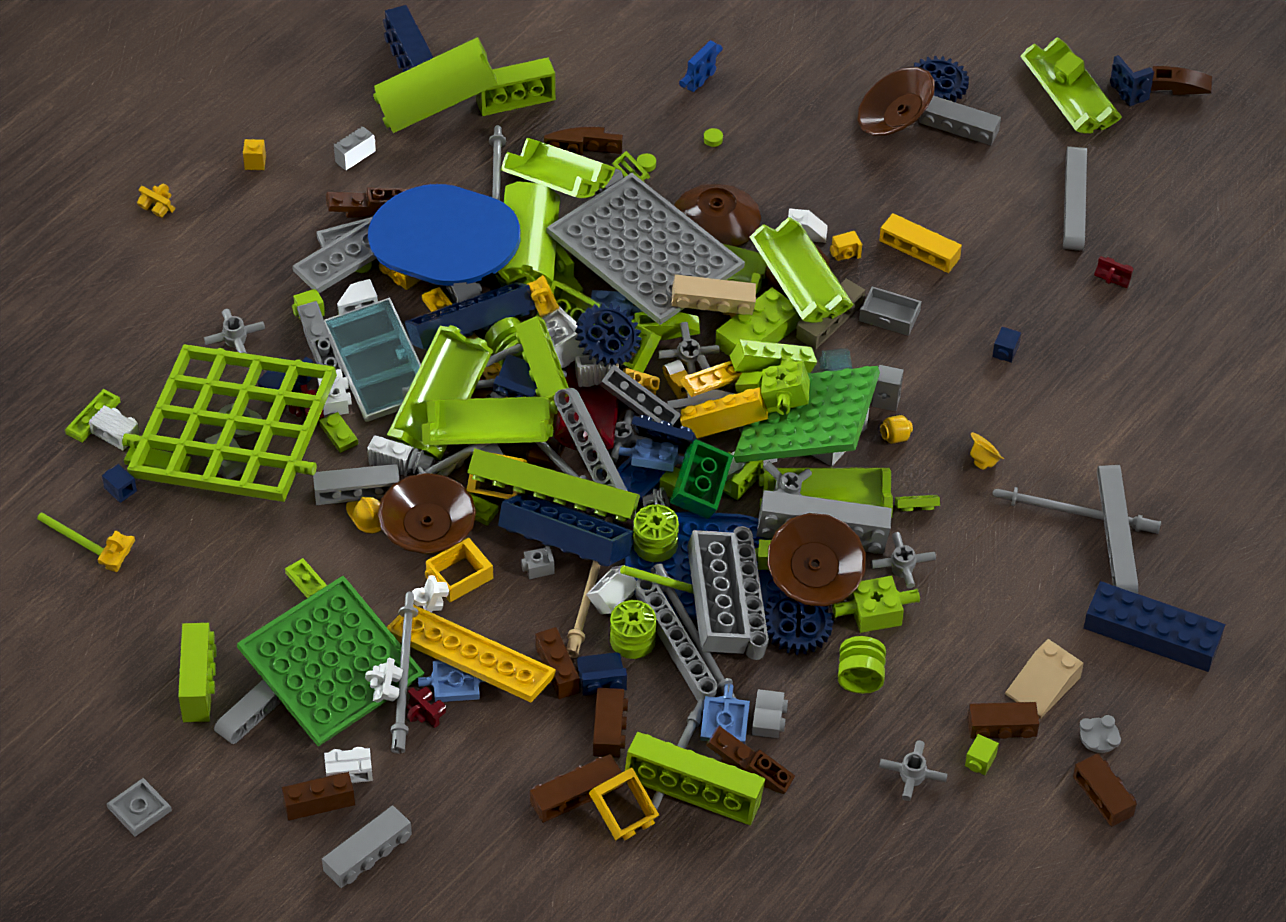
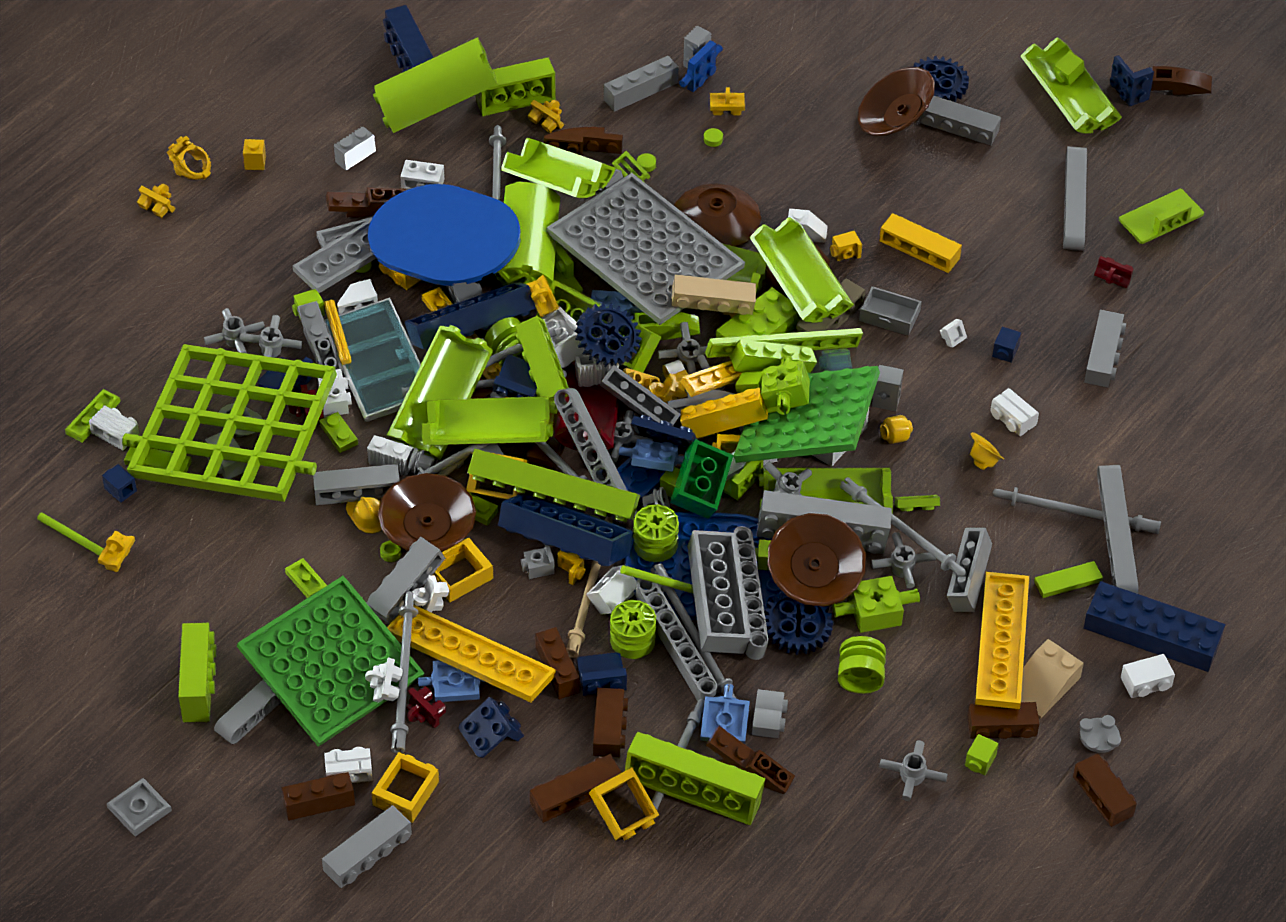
(176, 155): none -> yellow piece
(271, 339): none -> light grey bar
(337, 332): none -> yellow axle
(390, 552): none -> lime tile
(409, 574): none -> light grey brick
(410, 809): none -> yellow window
(420, 174): none -> white brick
(489, 726): none -> dark blue bracket
(549, 111): none -> yellow hips
(573, 564): none -> yellow bracket
(641, 83): none -> light grey brick
(668, 389): none -> yellow hips
(694, 42): none -> light grey brick
(727, 102): none -> yellow hips
(727, 442): none -> yellow bracket
(816, 339): none -> lime tile
(859, 494): none -> light grey bar
(953, 333): none -> white tile
(973, 557): none -> light grey brick
(1002, 640): none -> yellow plate
(1014, 412): none -> white brick
(1068, 579): none -> lime tile
(1104, 348): none -> light grey brick
(1147, 676): none -> white brick
(1161, 216): none -> lime bracket

